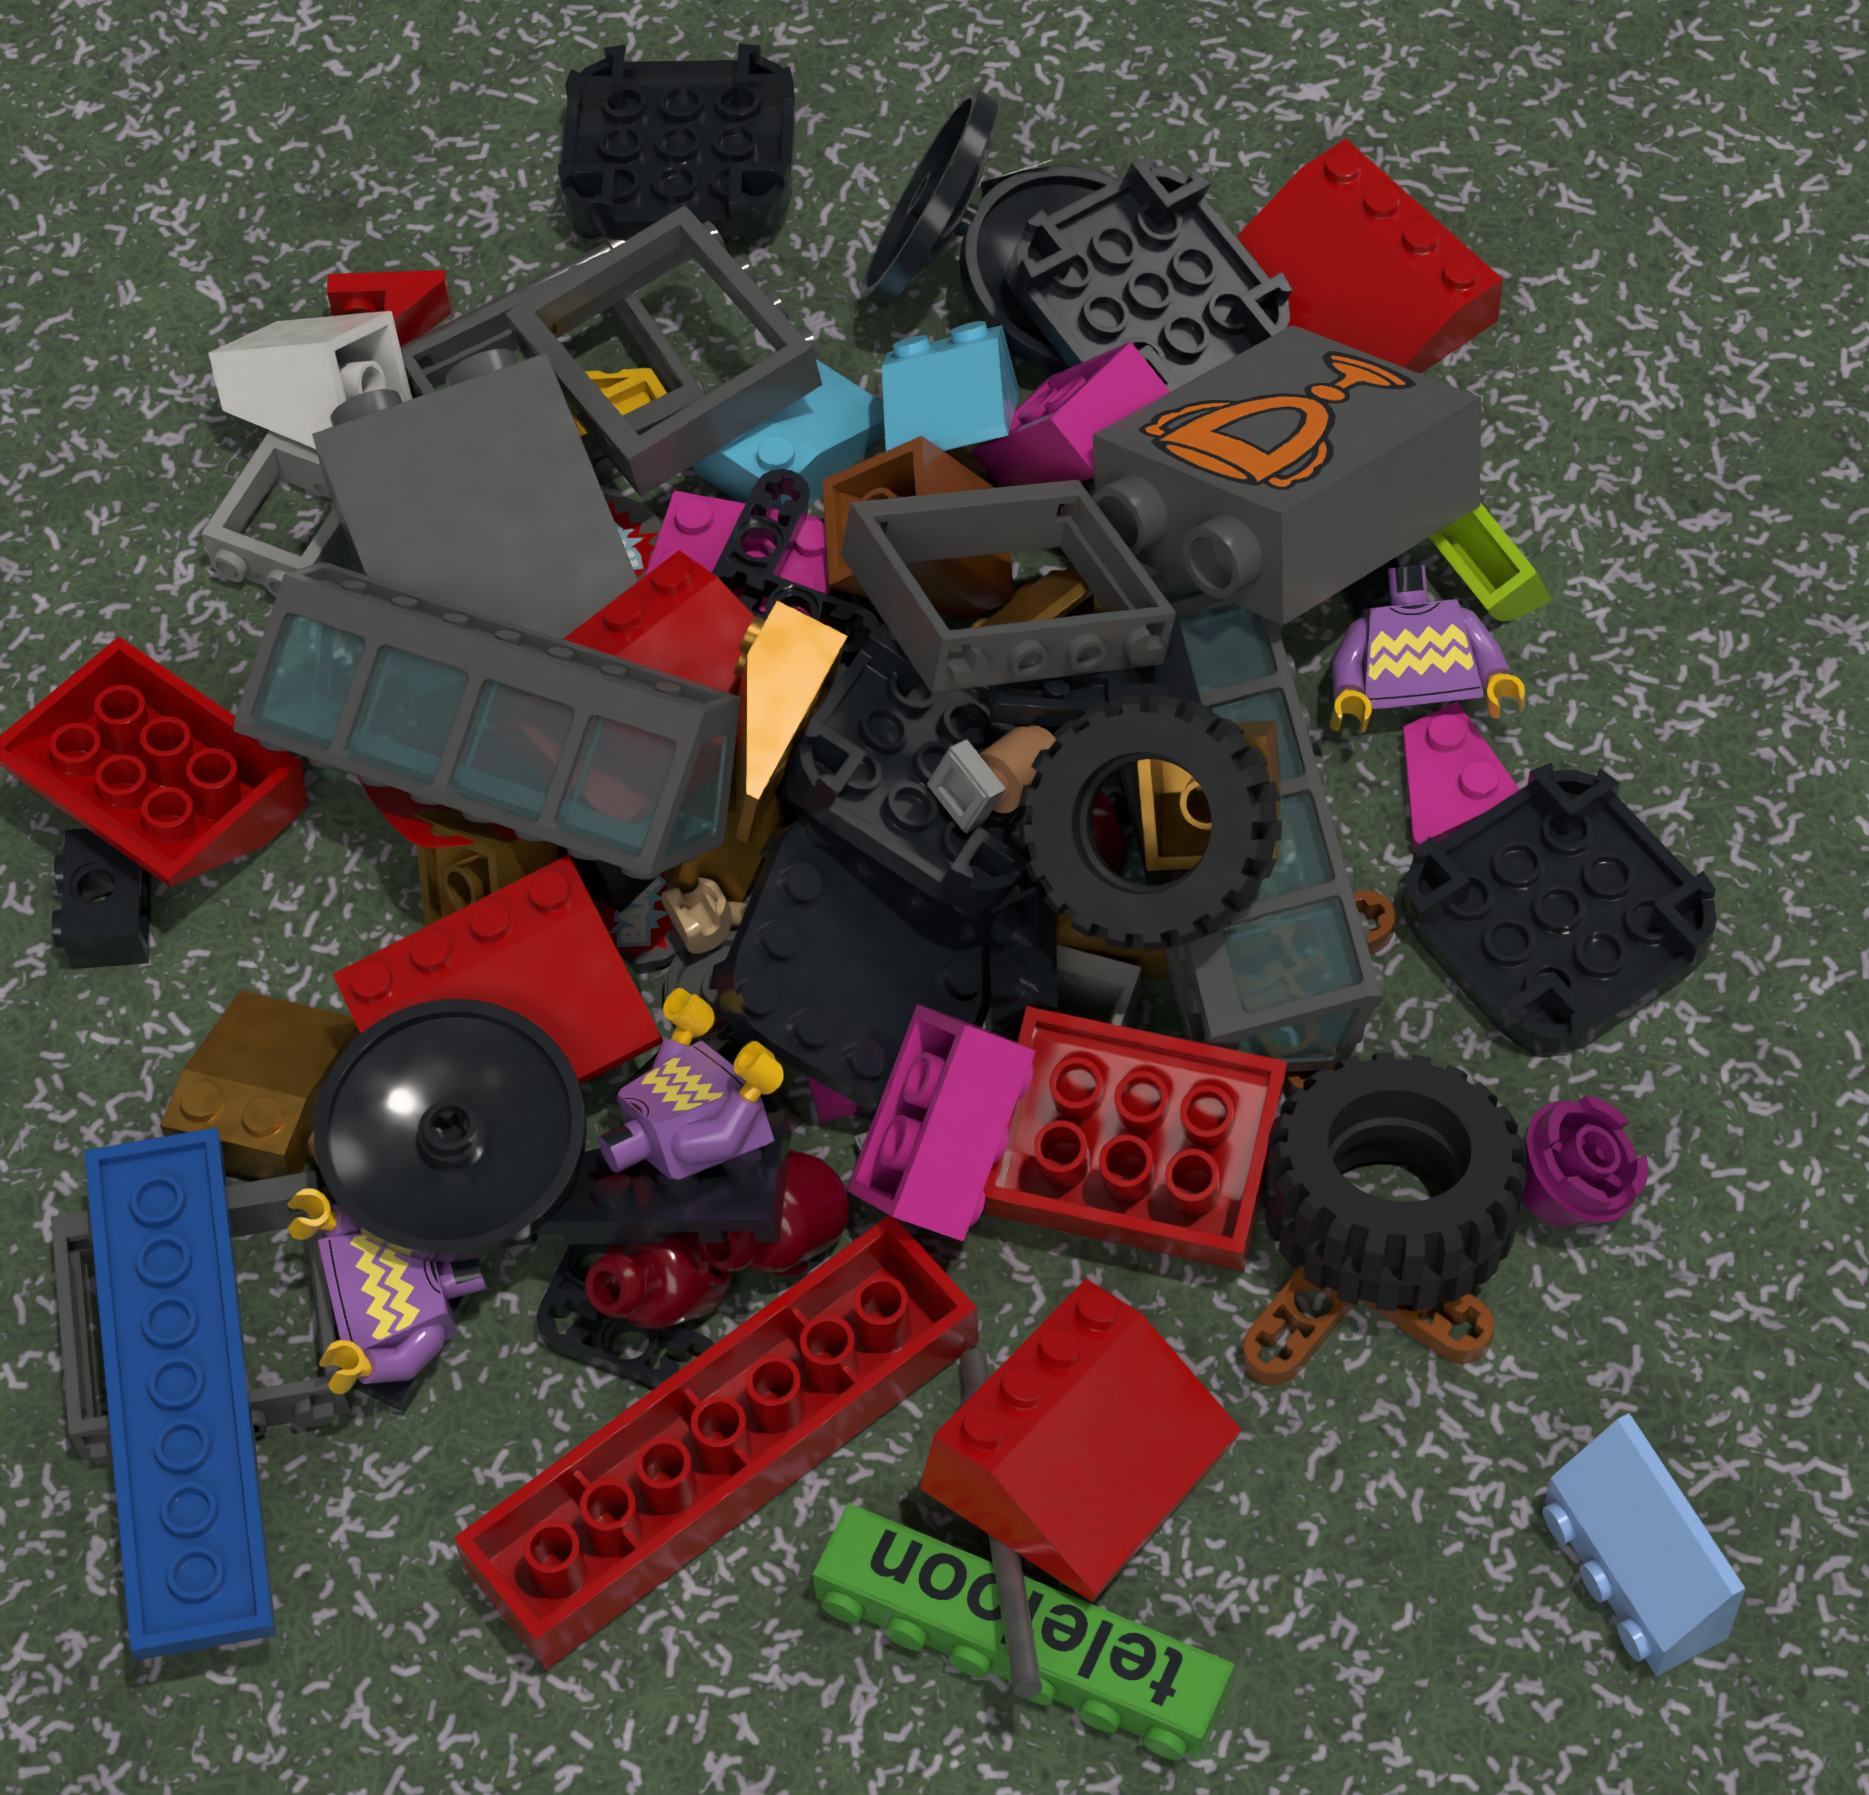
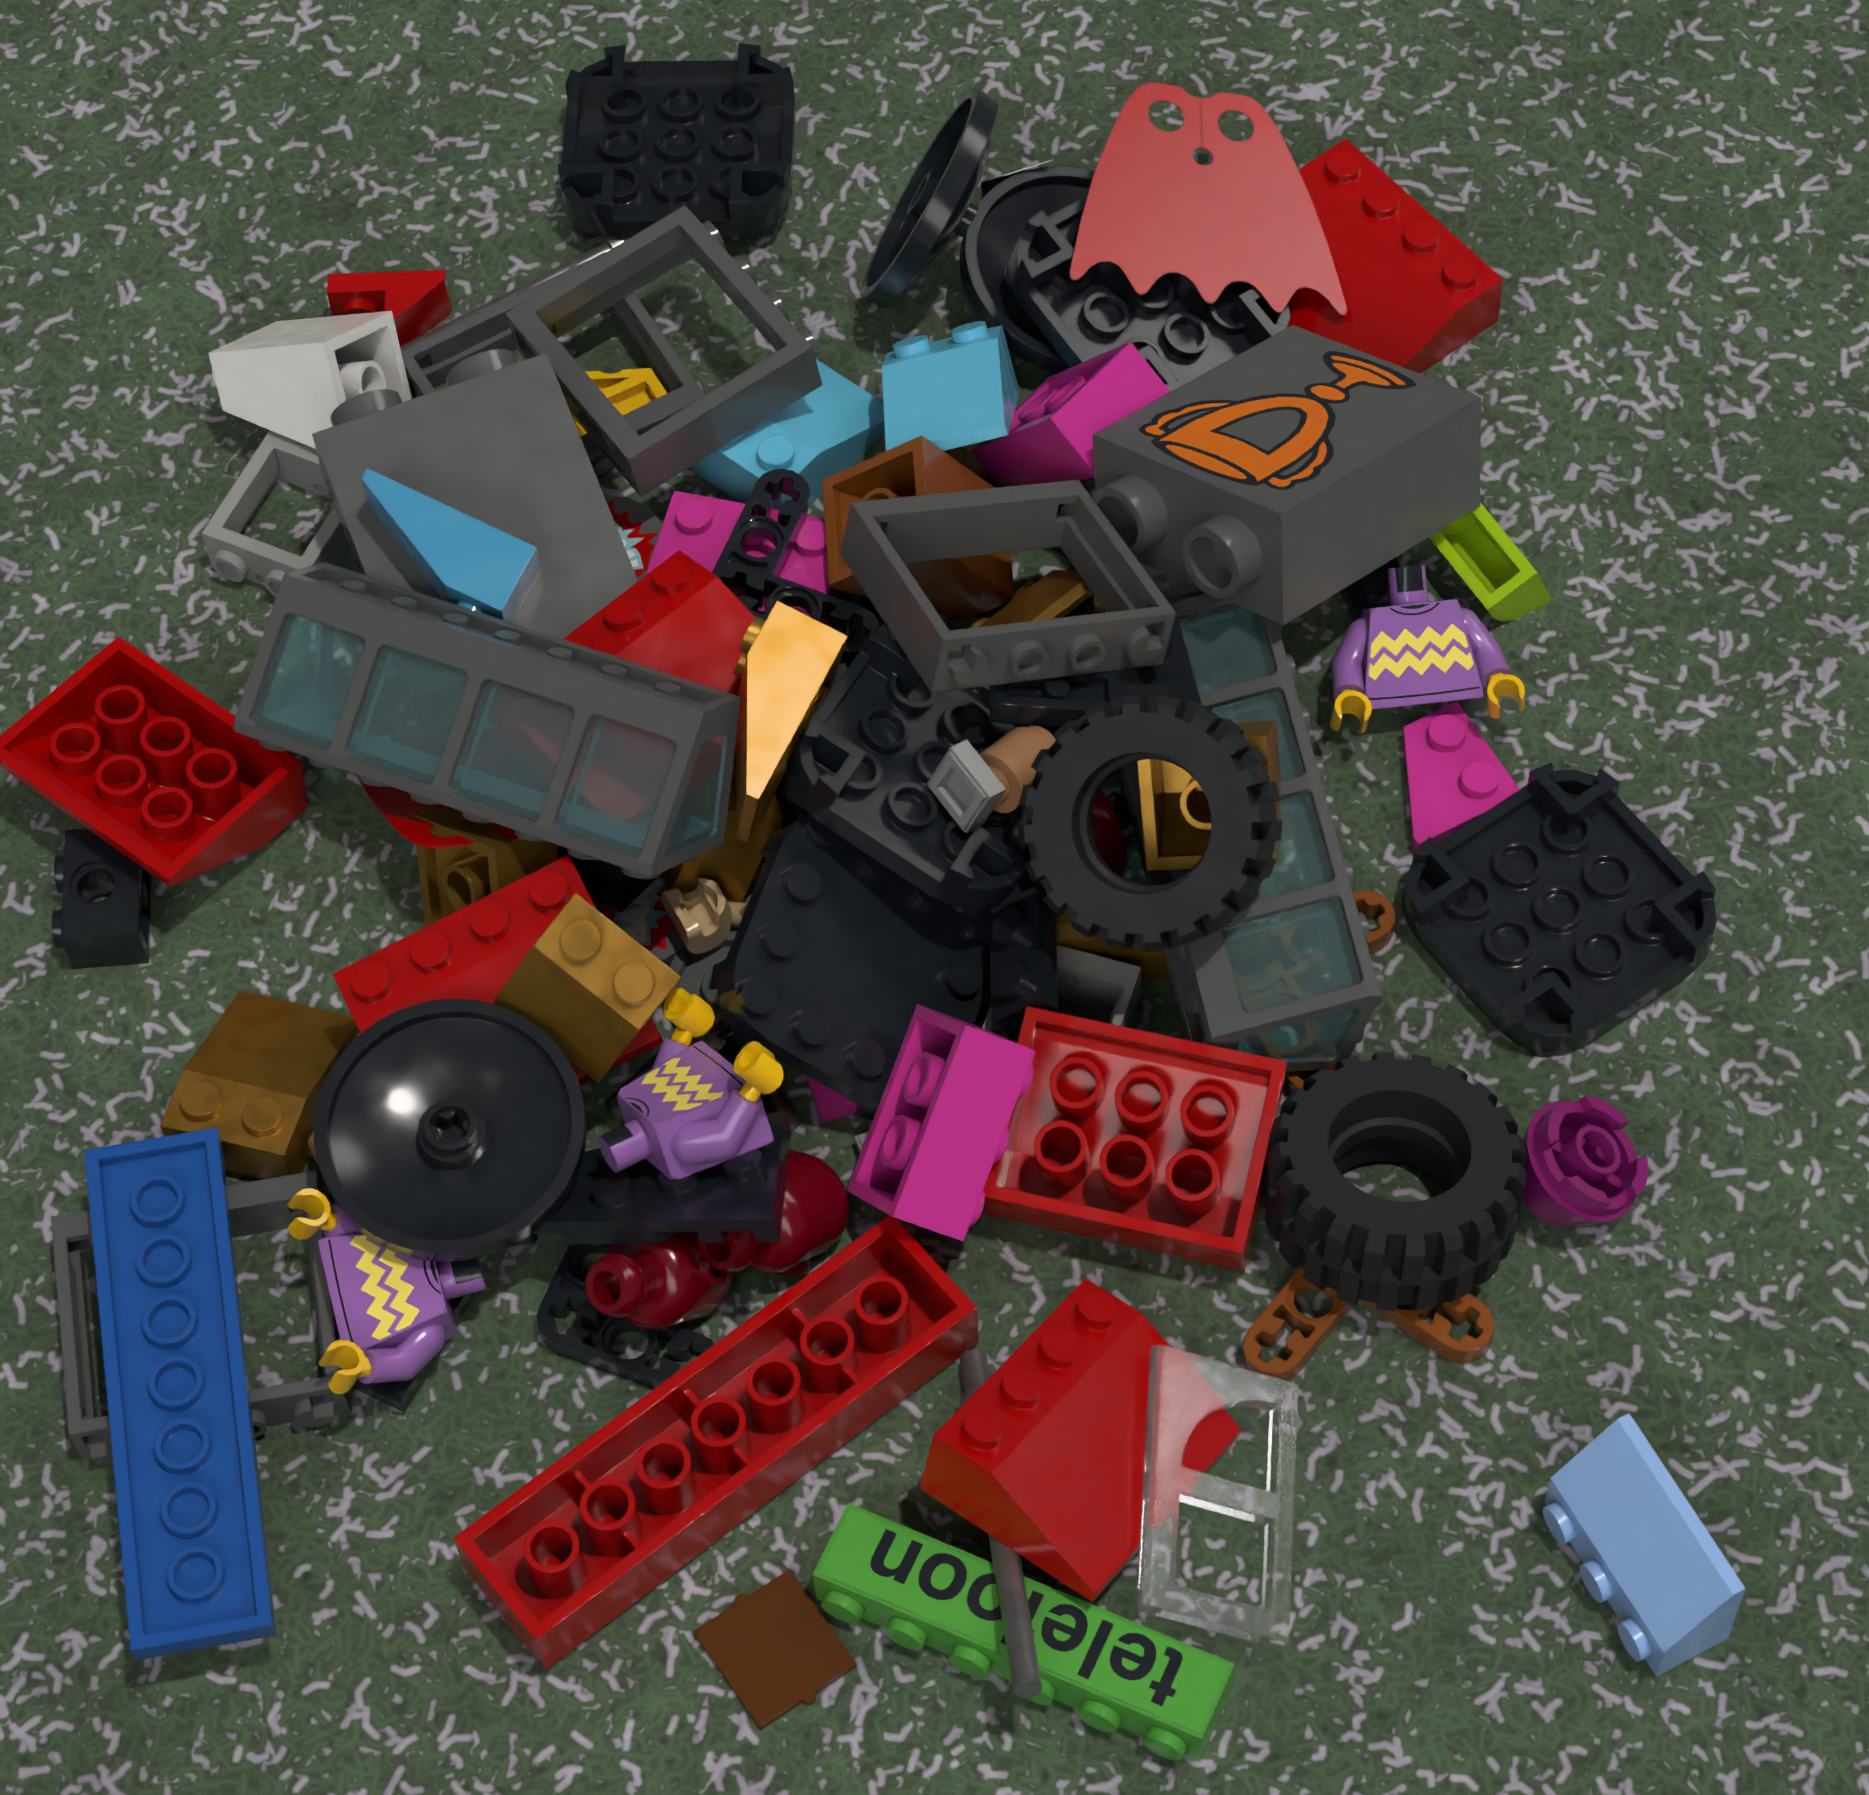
(455, 552): none -> dark azure slope
(588, 987): none -> pearl gold slope
(775, 1649): none -> reddish brown piece
(1179, 1396): none -> clear window
(1212, 222): none -> piece

